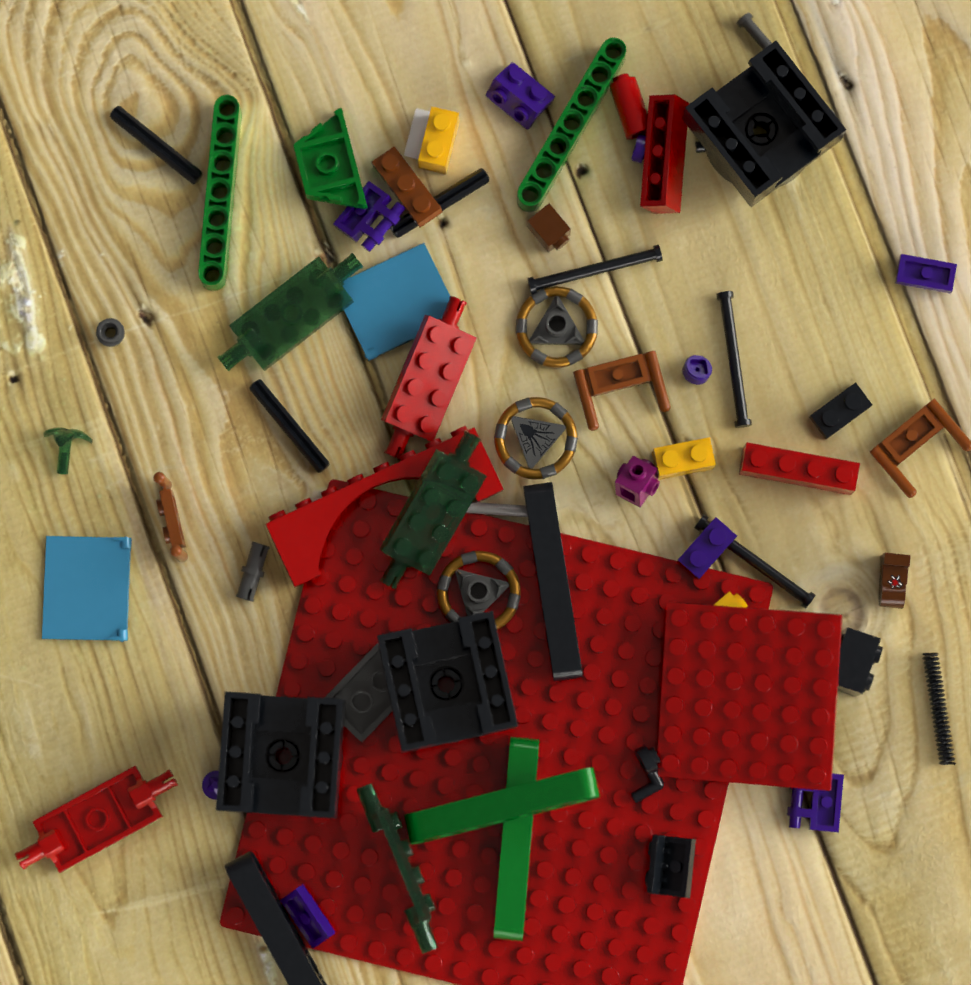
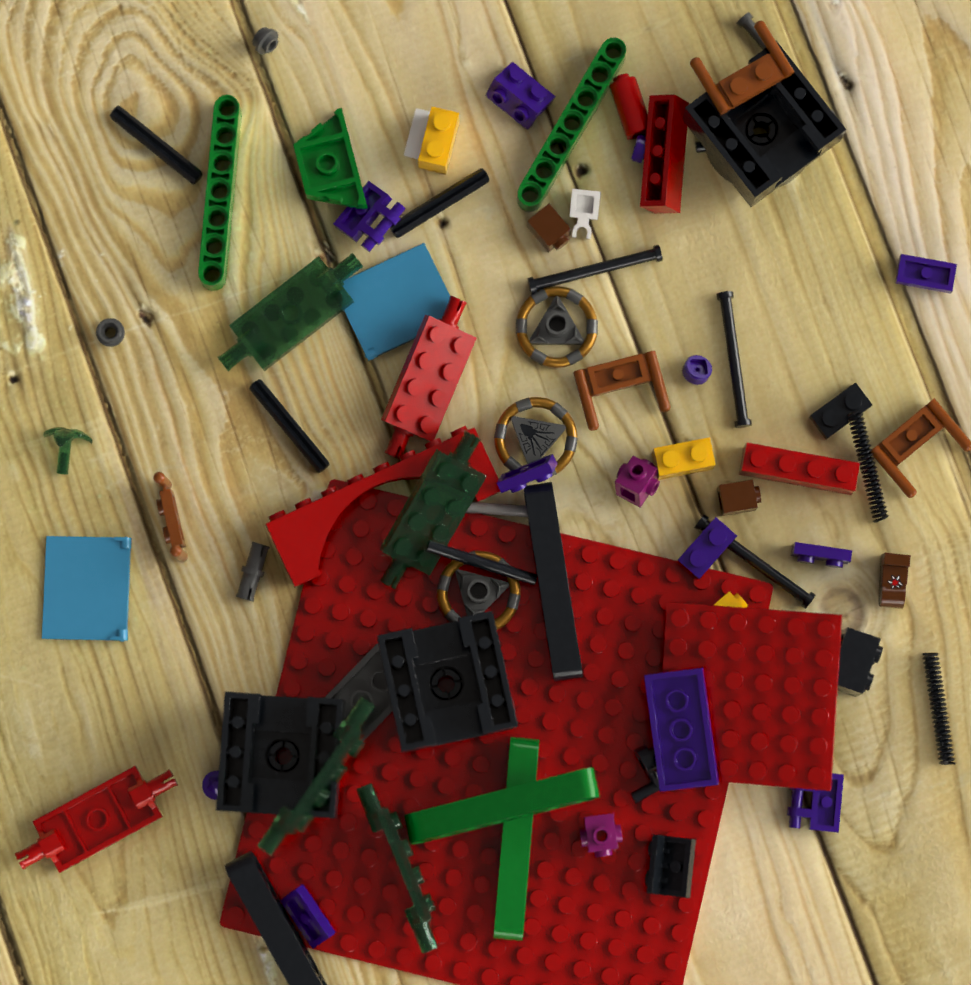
(265, 40): none -> dark grey plate
(296, 820): none -> clear green plate
(407, 187): dark orange plate -> none
(481, 562): none -> black bar
(537, 470): none -> dark purple plate
(584, 207): none -> white plate
(592, 826): none -> magenta brick
(681, 729): none -> dark purple plate
(738, 497): none -> reddish brown brick
(750, 79): none -> dark orange plate
(809, 553): none -> dark purple plate
(868, 465): none -> black piece

